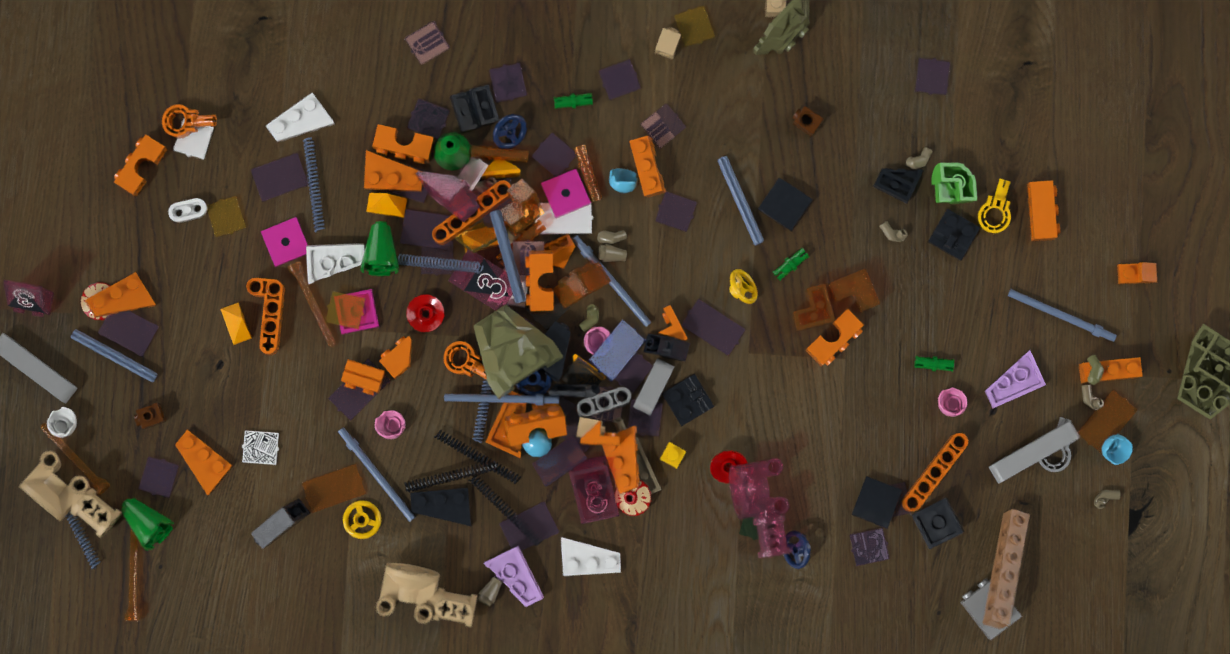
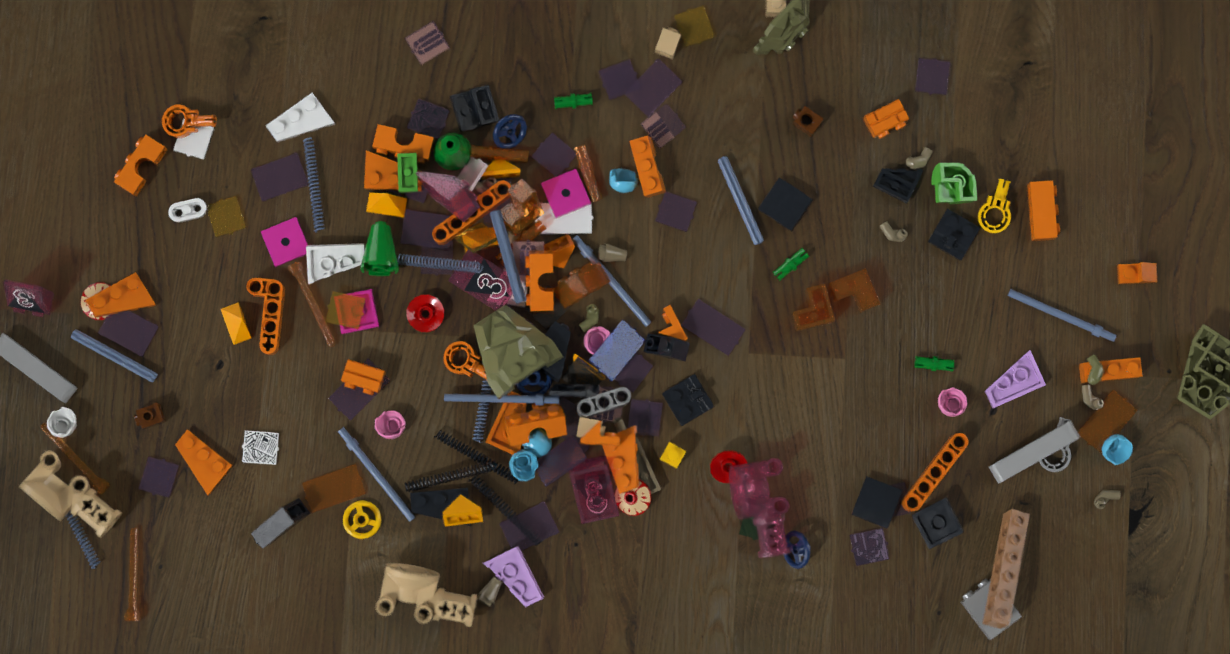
(146, 523): green cone -> none
(398, 359): orange slope -> none
(406, 172): none -> bright green plate
(462, 512): none -> light orange slope
(508, 82): clear purple piece -> none
(523, 465): none -> medium azure hair
(588, 559): white wing -> none
(610, 237): dark tan arm -> none
(653, 87): none -> clear purple piece
(653, 386): light grey beam -> none
(740, 287): yellow piece -> none
(848, 327): orange arch -> none
(886, 119): none -> orange brick

